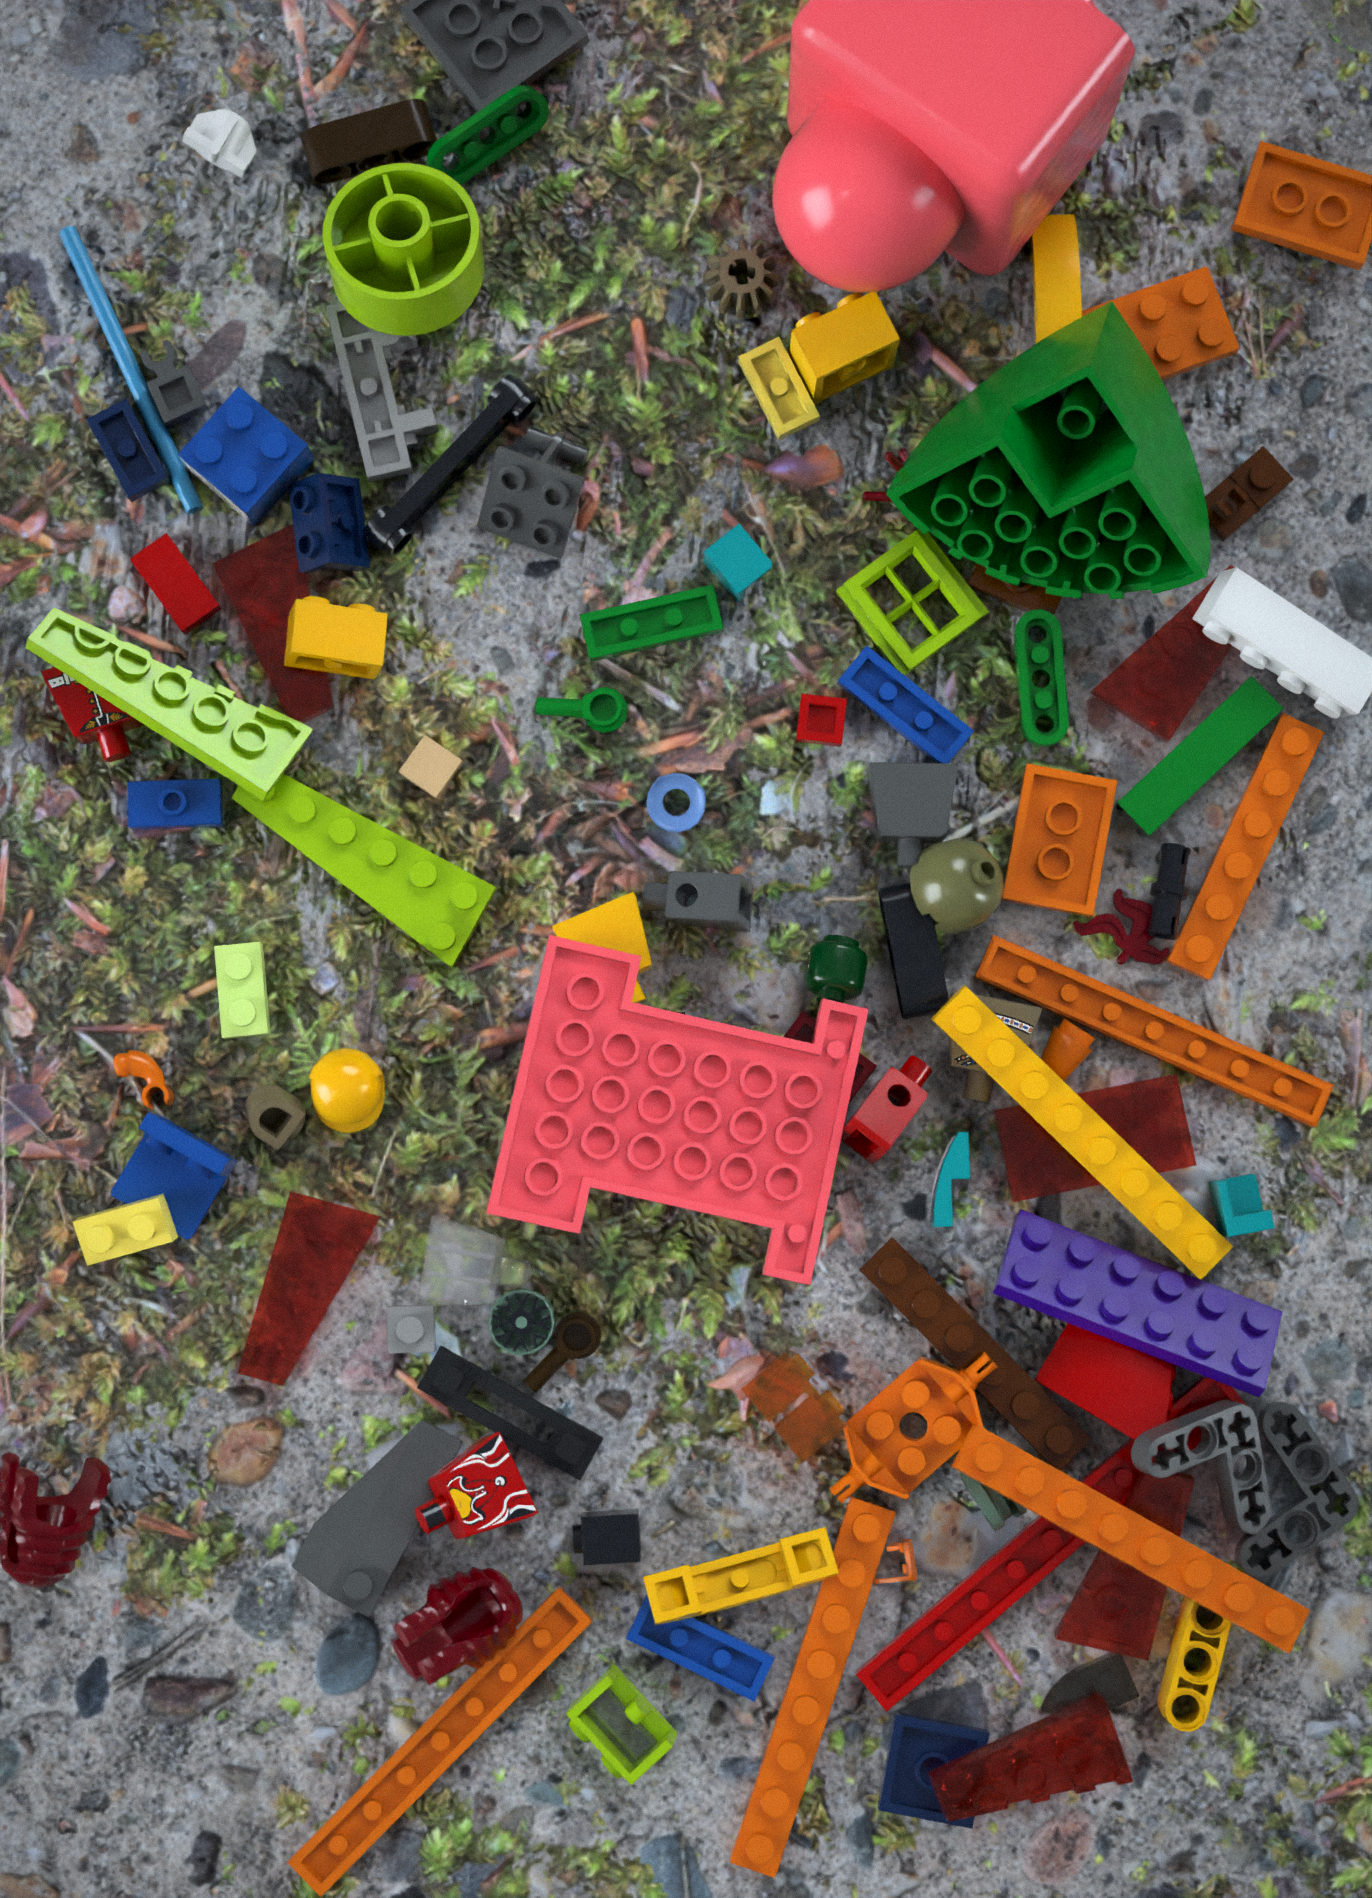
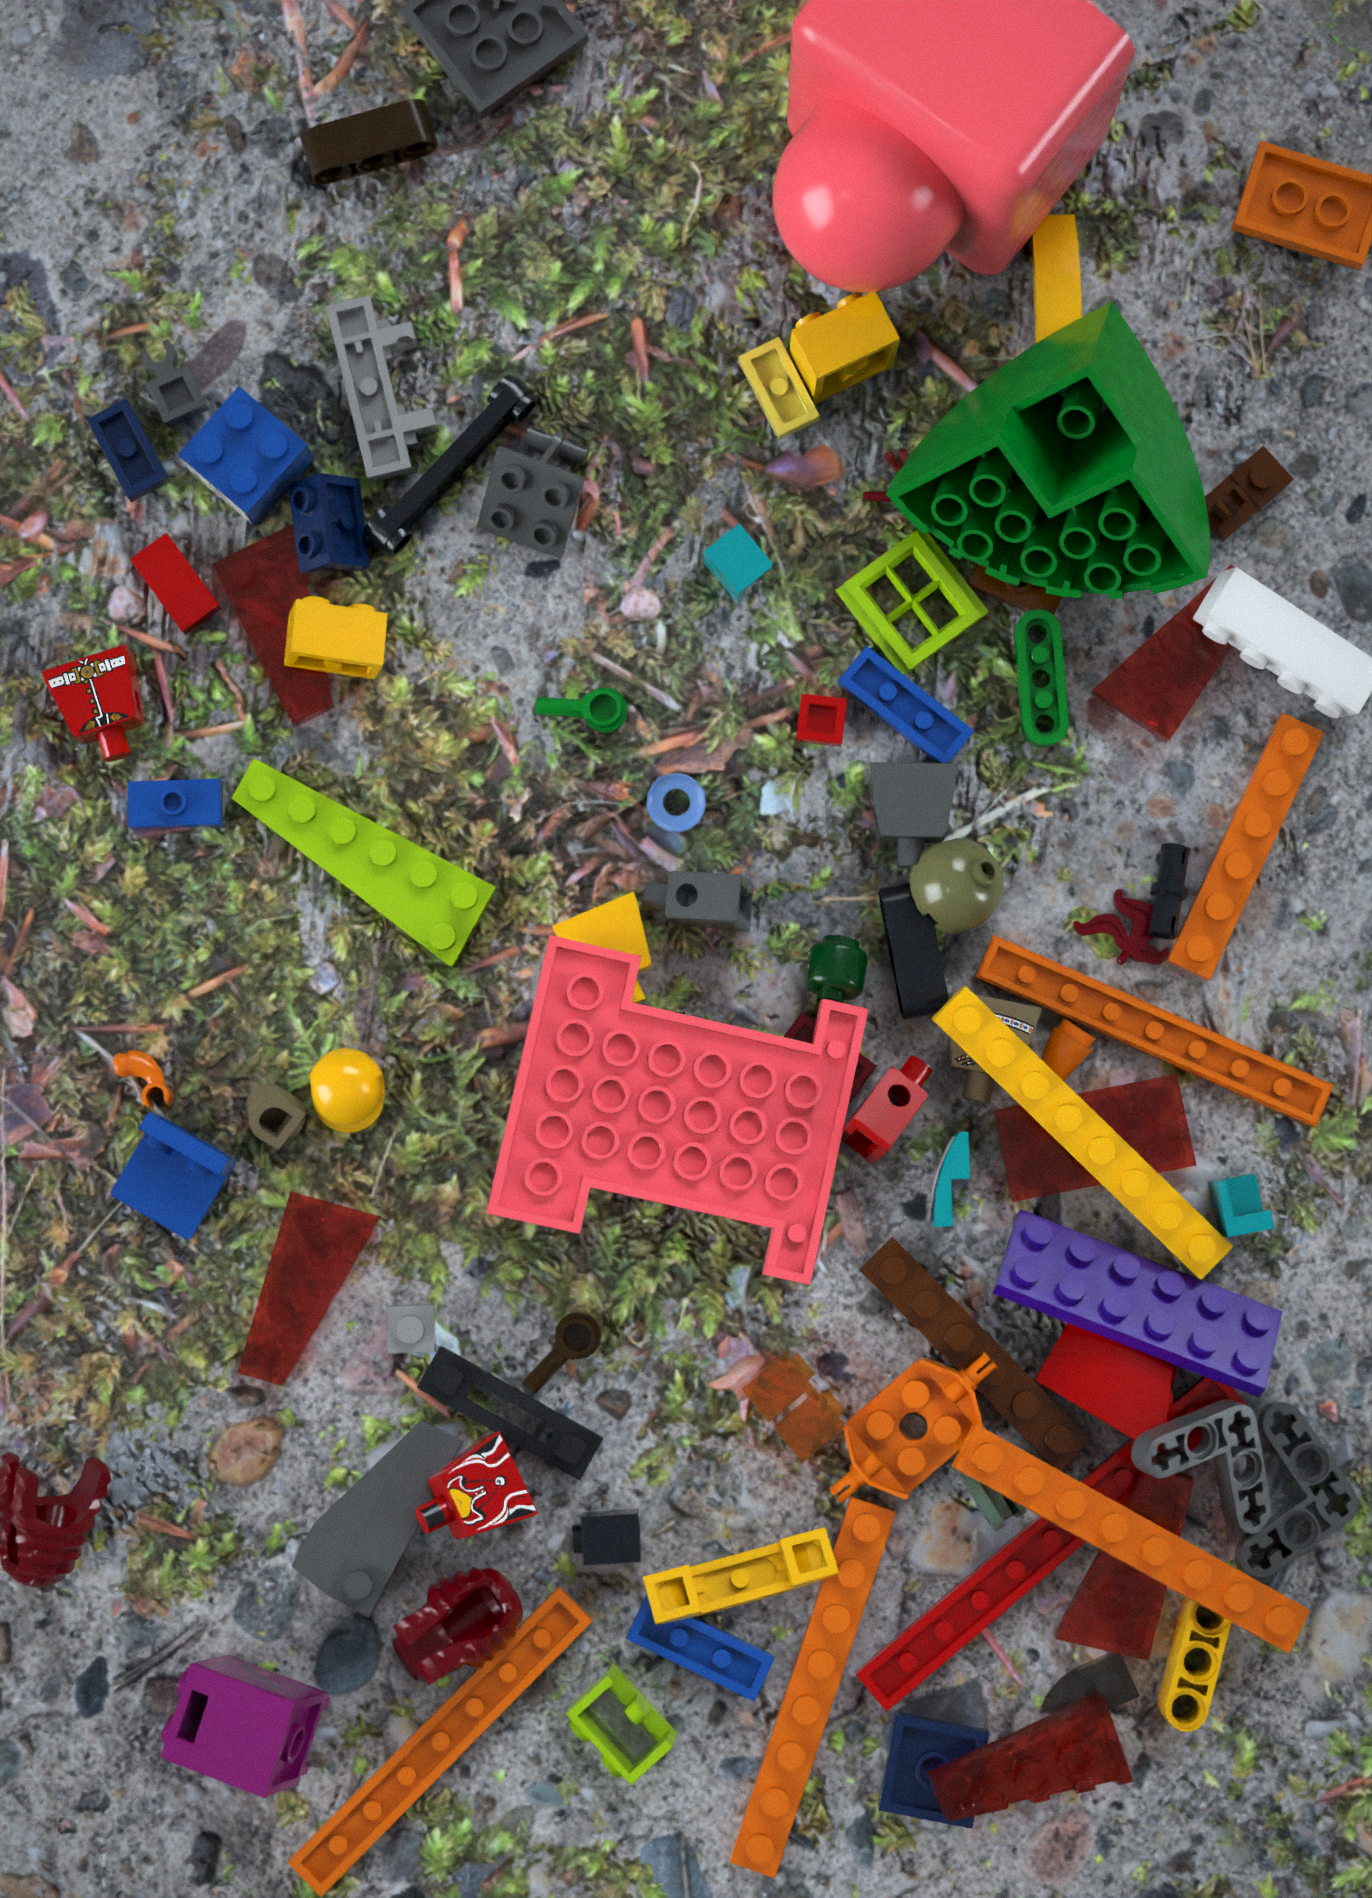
(125, 1229): light yellow plate -> none
(130, 369): dark azure piece -> none
(208, 722): lime wing -> none
(222, 140): white piece -> none
(242, 990): yellowish green plate -> none
(243, 1725): none -> magenta container
(404, 249): lime piece -> none
(430, 767): tan tile -> none
(467, 1265): clear torso -> none
(505, 133): green plate -> none
(522, 1321): sand green wheel -> none
(651, 623): green plate -> none
(758, 276): dark tan gear -> none
(908, 1568): orange piece -> none
(1059, 840): orange plate -> none
(1179, 322): orange plate -> none
(1200, 755): green slope -> none

